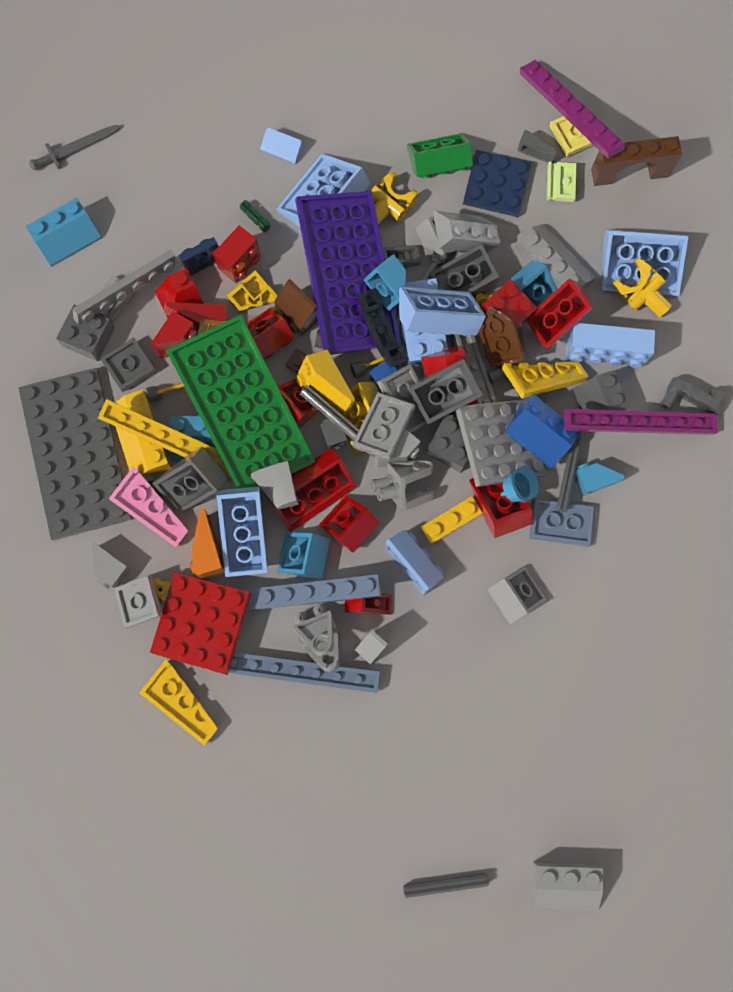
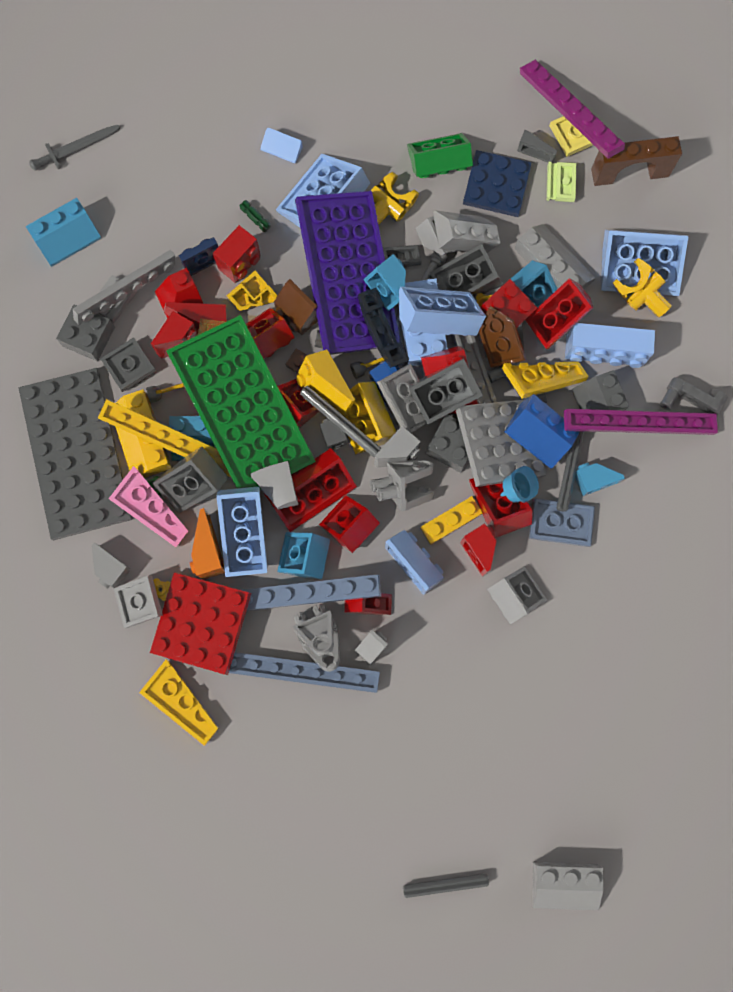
(384, 426): light grey tile -> none
(480, 547): none -> red slope

